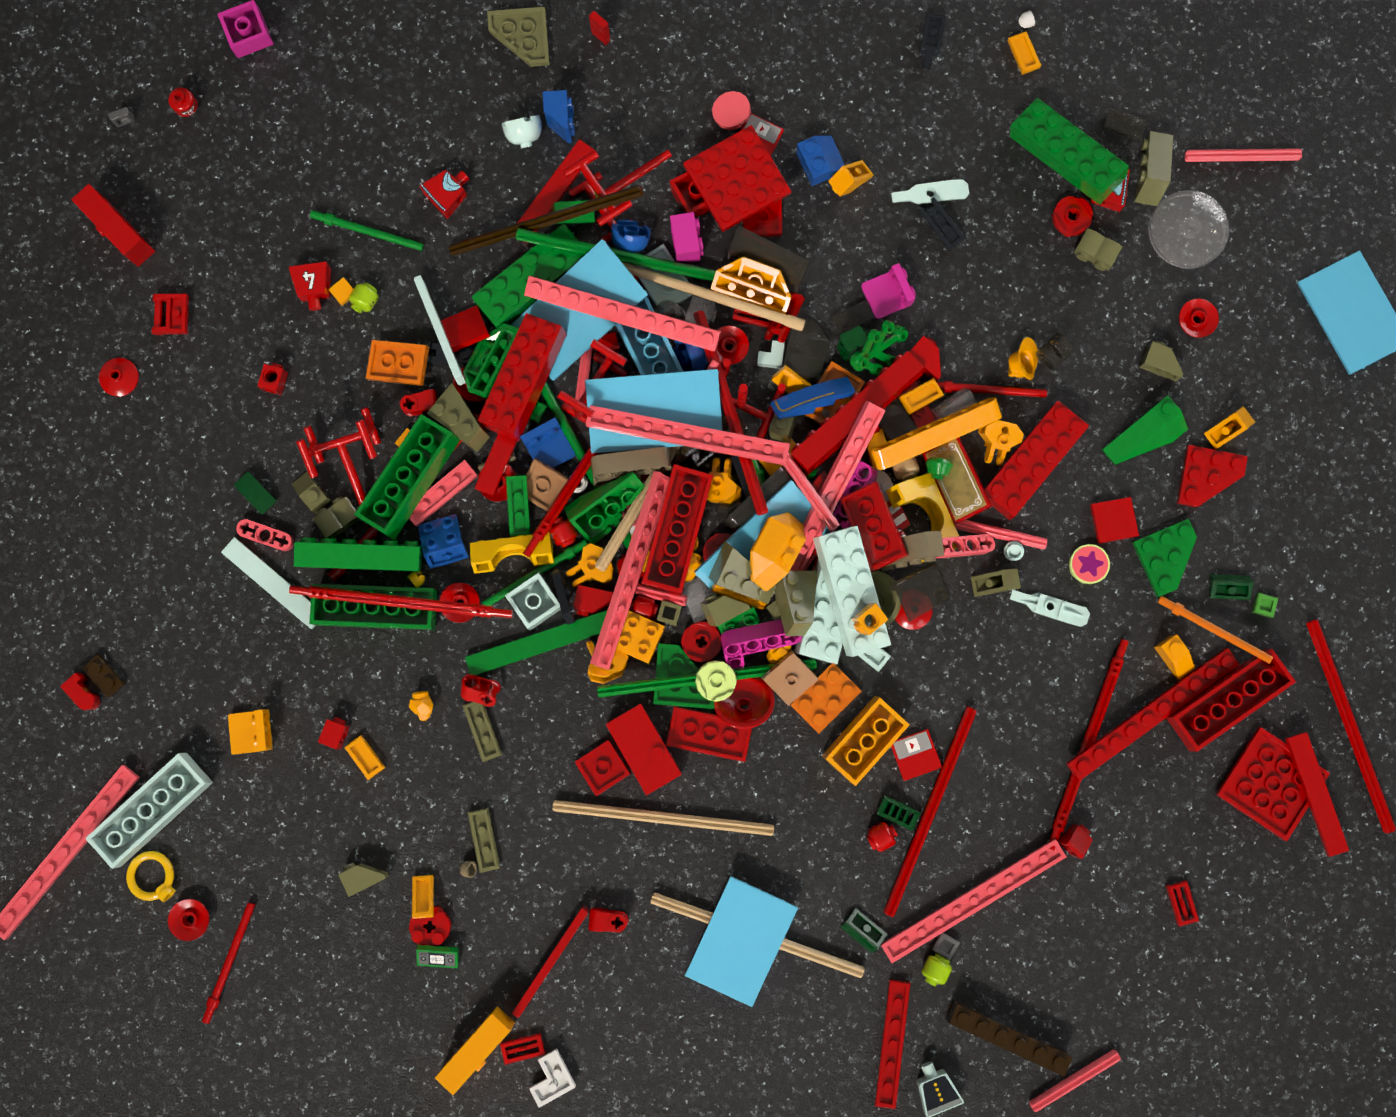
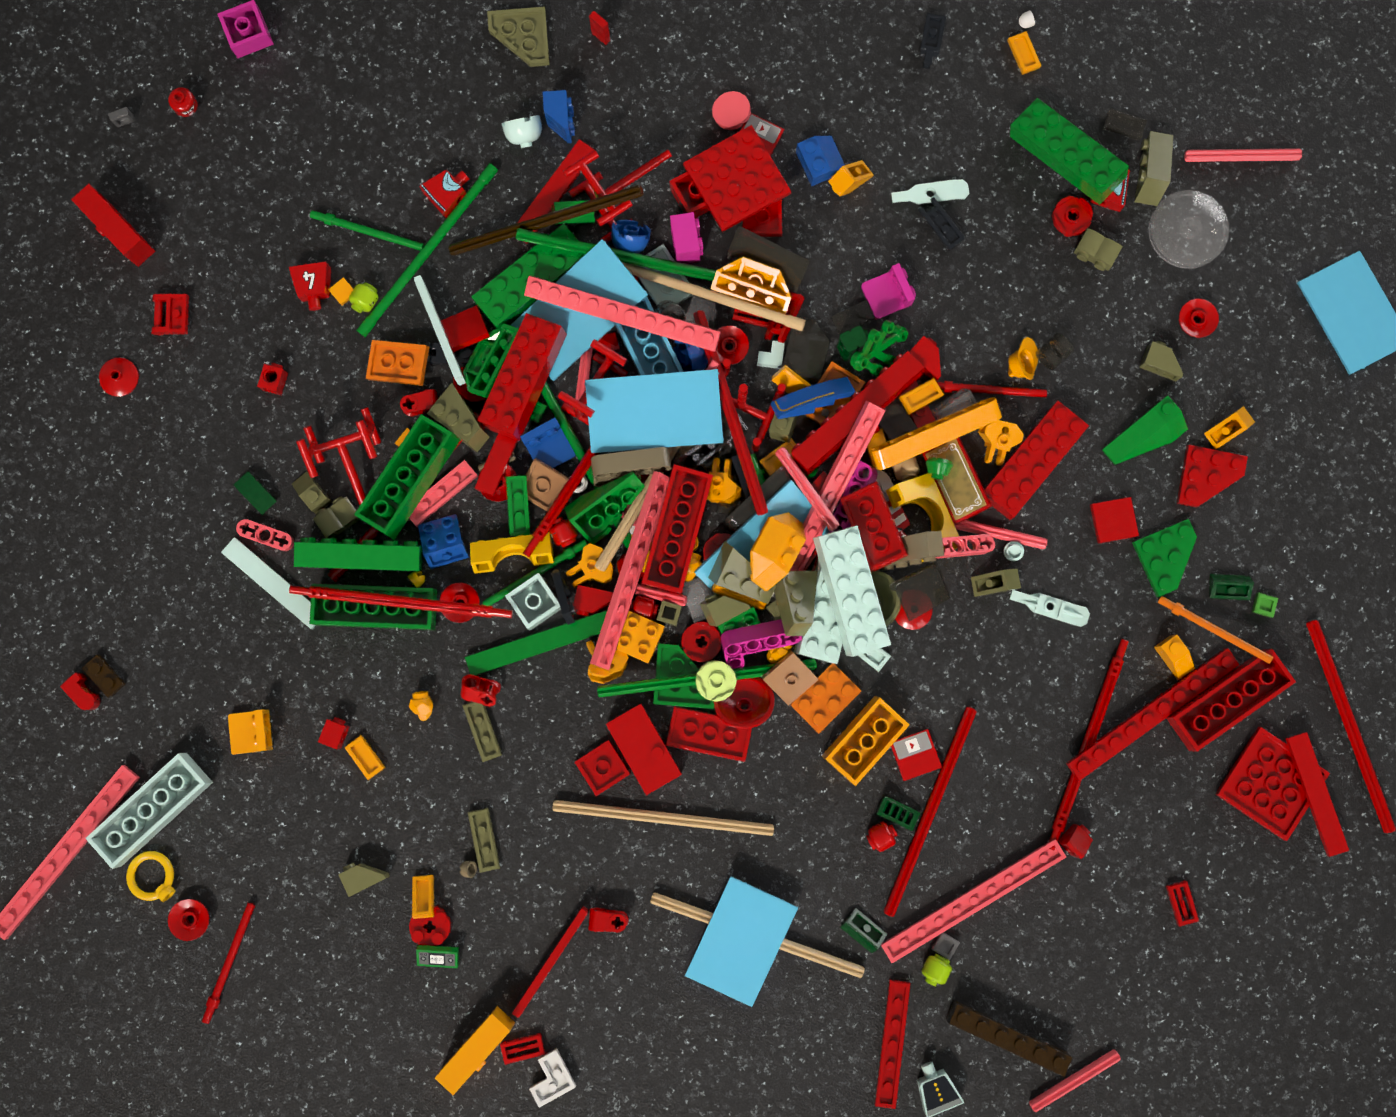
(371, 320): none -> green piece
(688, 435): coral plate -> none
(877, 616): light orange brick -> none
(1089, 564): tile -> none

